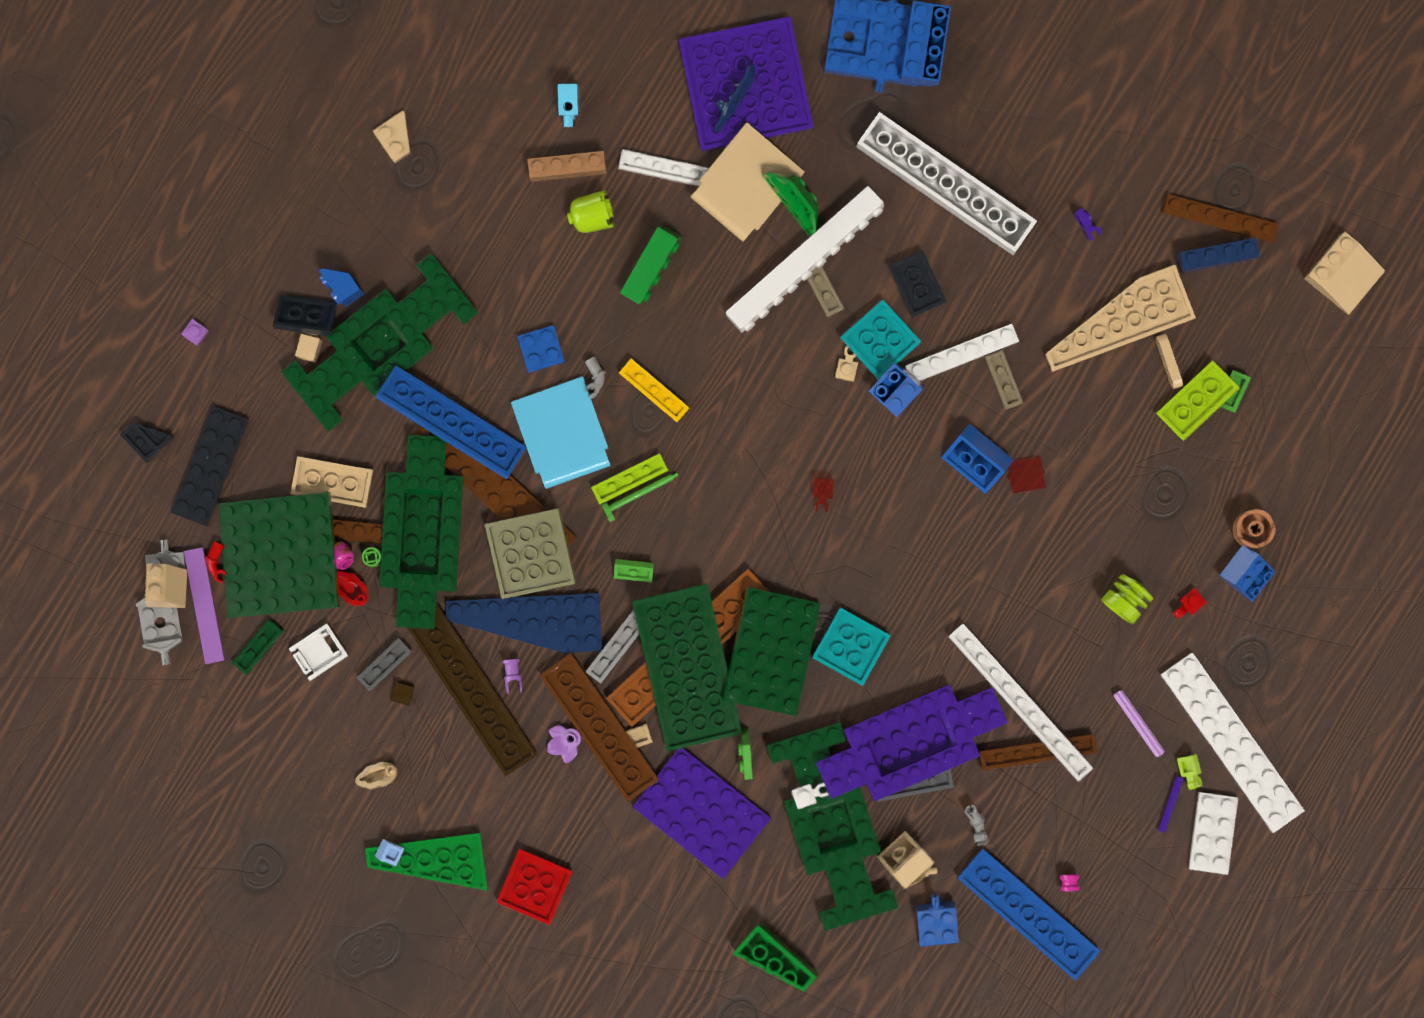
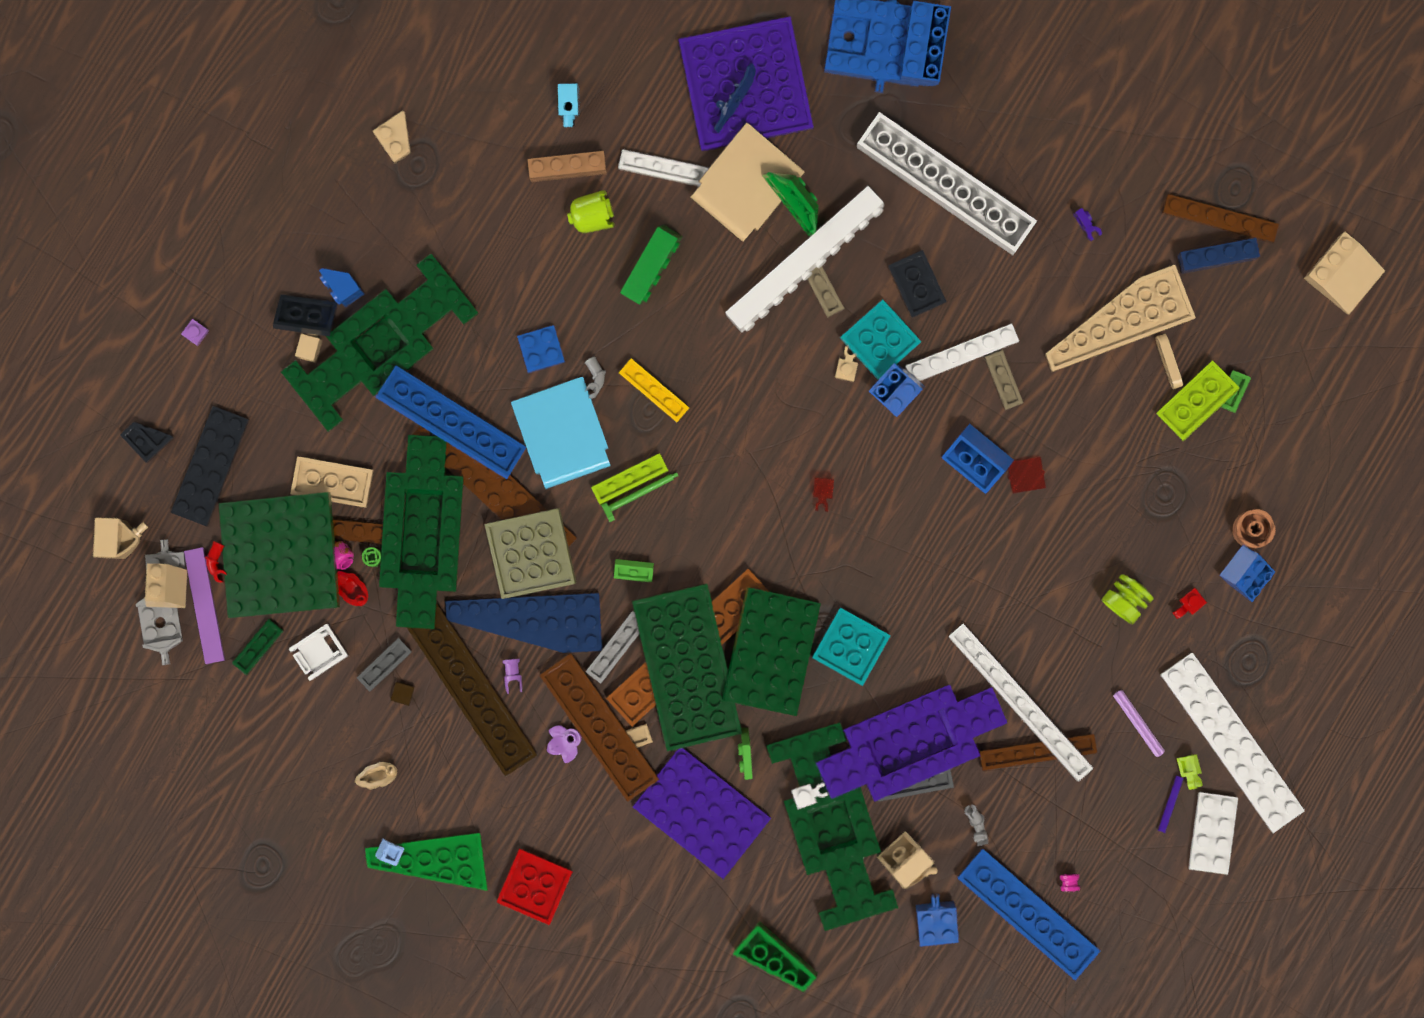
(115, 538): none -> tan piece

